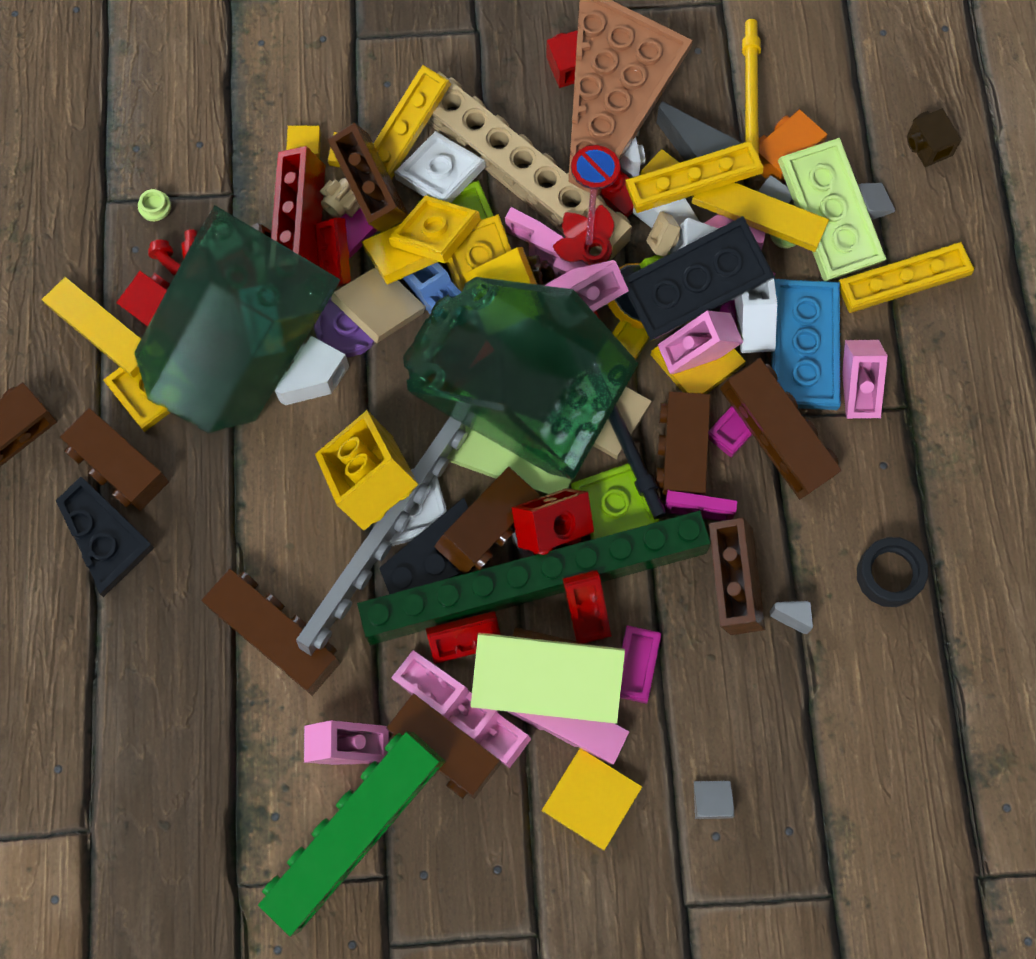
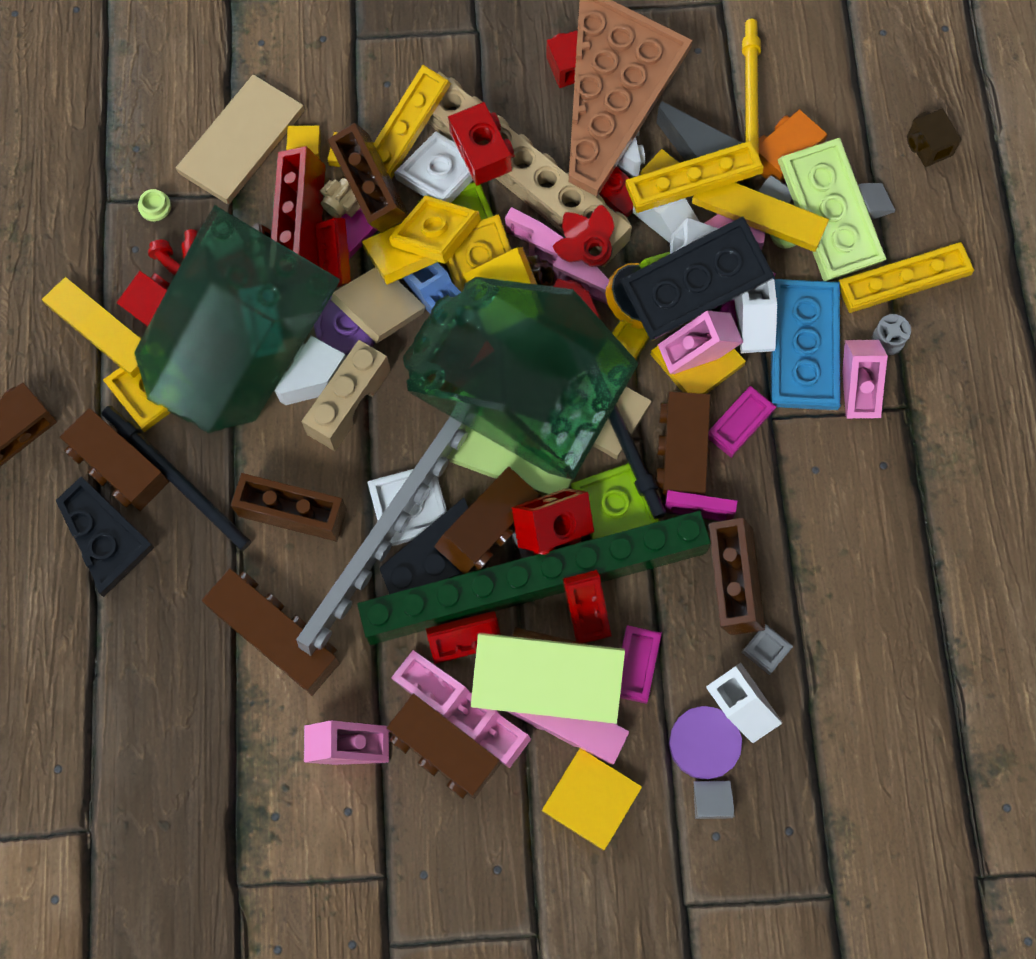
(133, 436): none -> black bar
(240, 139): none -> tan tile
(289, 507): none -> reddish brown brick
(334, 409): none -> tan arch
(350, 833): green brick -> none
(365, 470): yellow brick -> none
(478, 125): none -> red brick
(594, 169): piece -> none
(594, 283): bright pink slope -> none
(664, 234): tan plate -> none
(705, 743): none -> medium lavender tile
(744, 703): none -> white slope
(767, 649): none -> light grey tile
(780, 428): reddish brown brick -> none
(794, 614): light grey slope -> none
(895, 327): none -> light grey wheel
(910, 553): black tyre -> none

